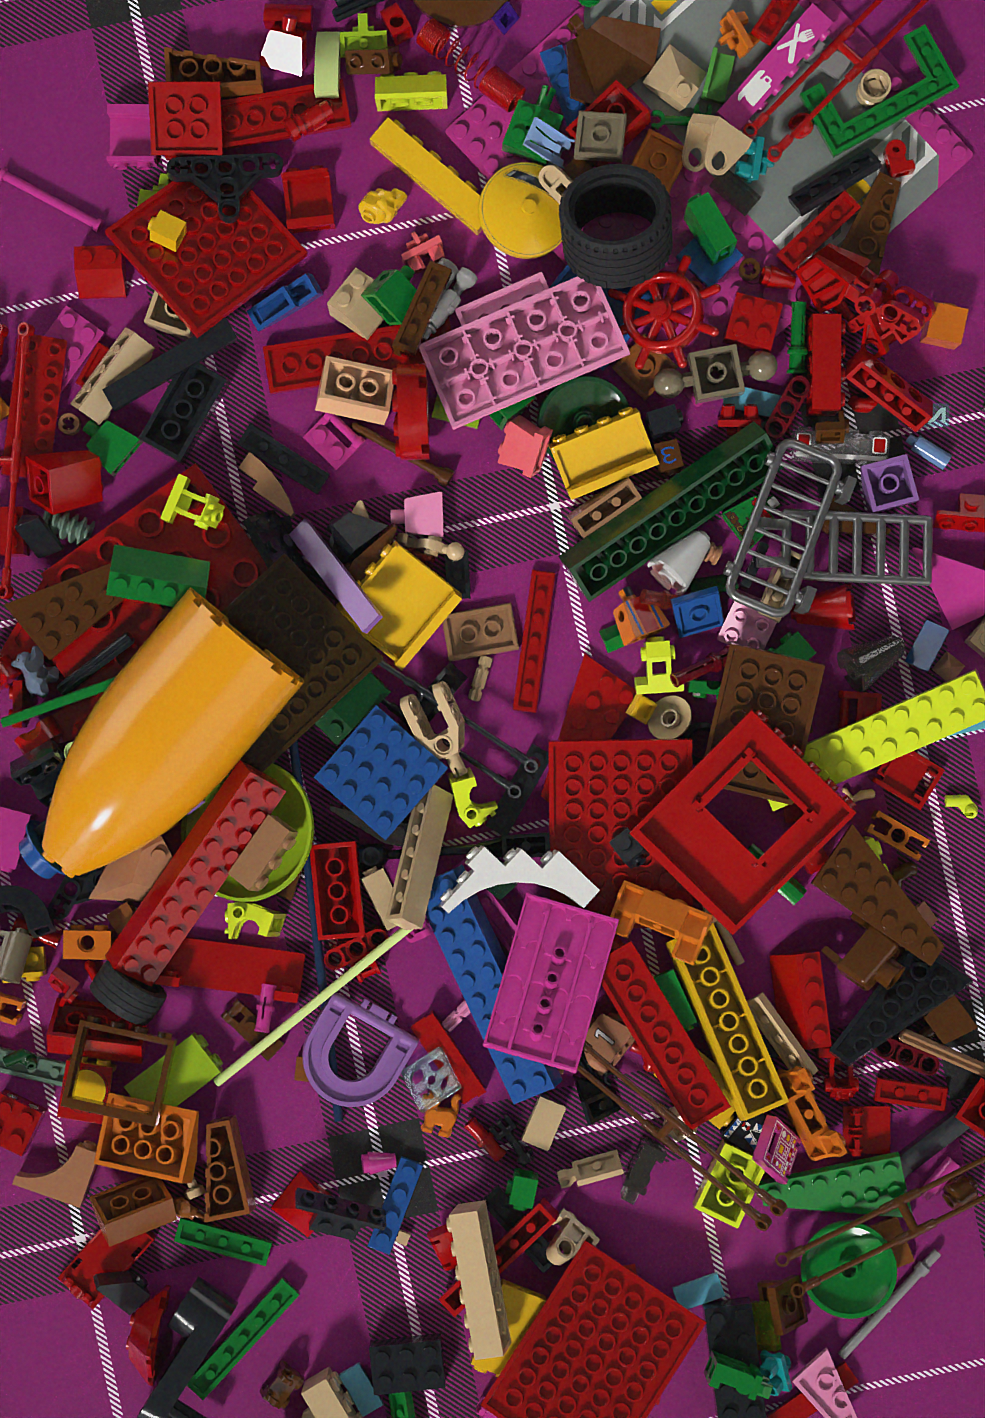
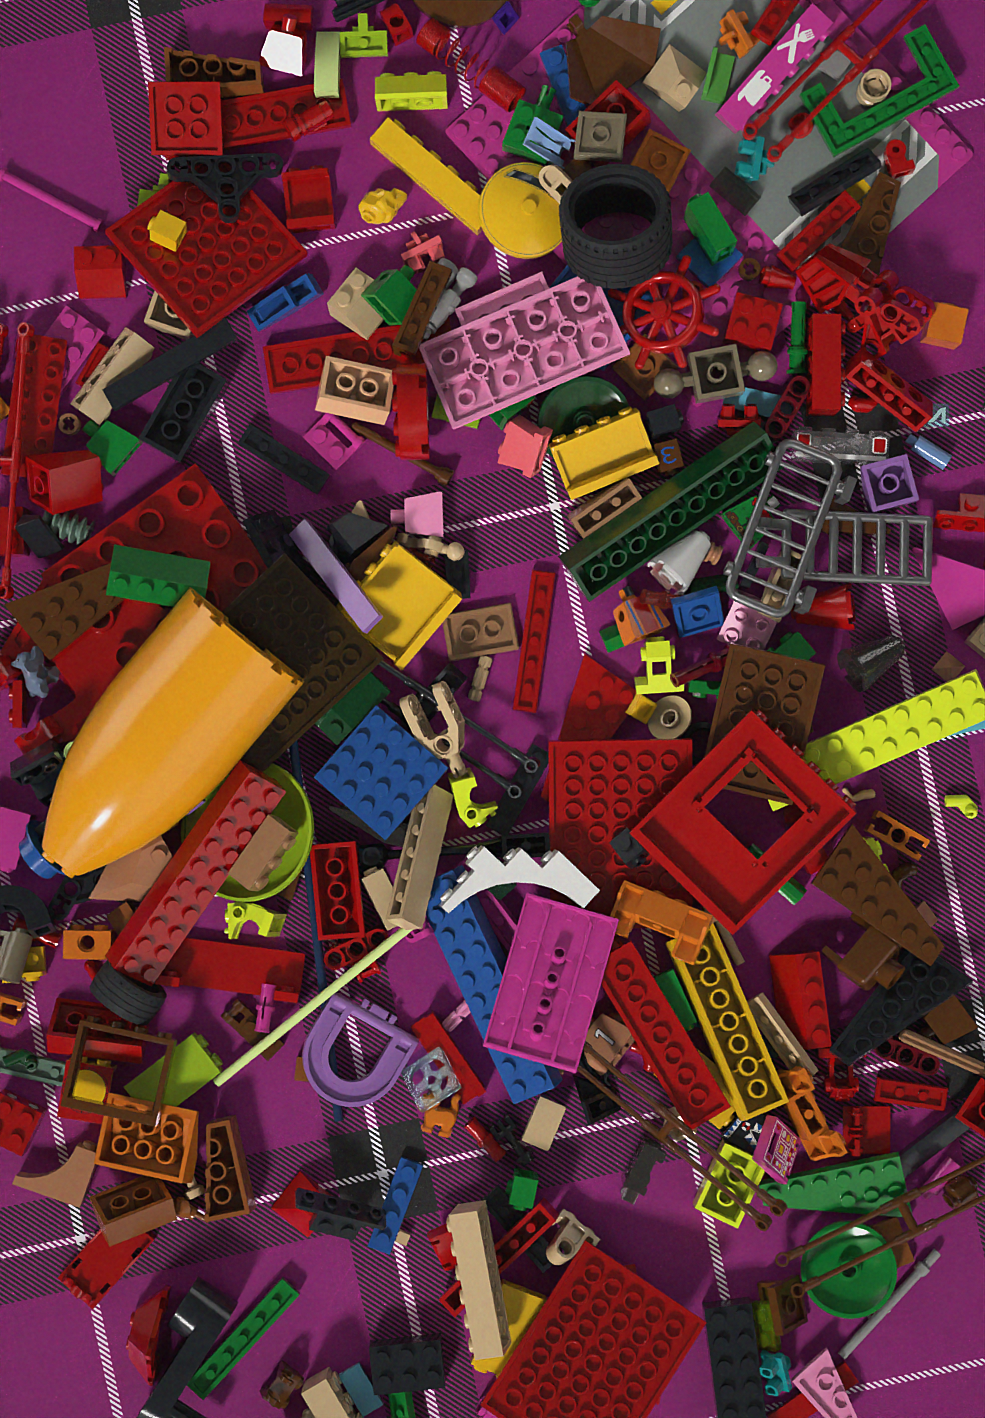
(55, 703): green tile -> none
(64, 983): red bracket -> none
(95, 663): black axle -> none
(123, 1289): black slope -> none
(130, 137): dark pink panel -> none
(180, 502): neon yellow tile -> none
(223, 1241): green plate -> none
(267, 484): medium nougat slope -> none
(373, 61): reddish brown bracket -> none
(377, 1162): dark pink cone -> none
(591, 1169): tan plate -> none
(676, 120): green bar -> none
(699, 1291): medium azure tile -> none
(710, 136): tan hose -> none
(738, 1375): green hips -> none
(832, 432): reddish brown bracket -> none
(865, 705): red plate -> none
(903, 776): red container -> none
(926, 646): blue slope -> none

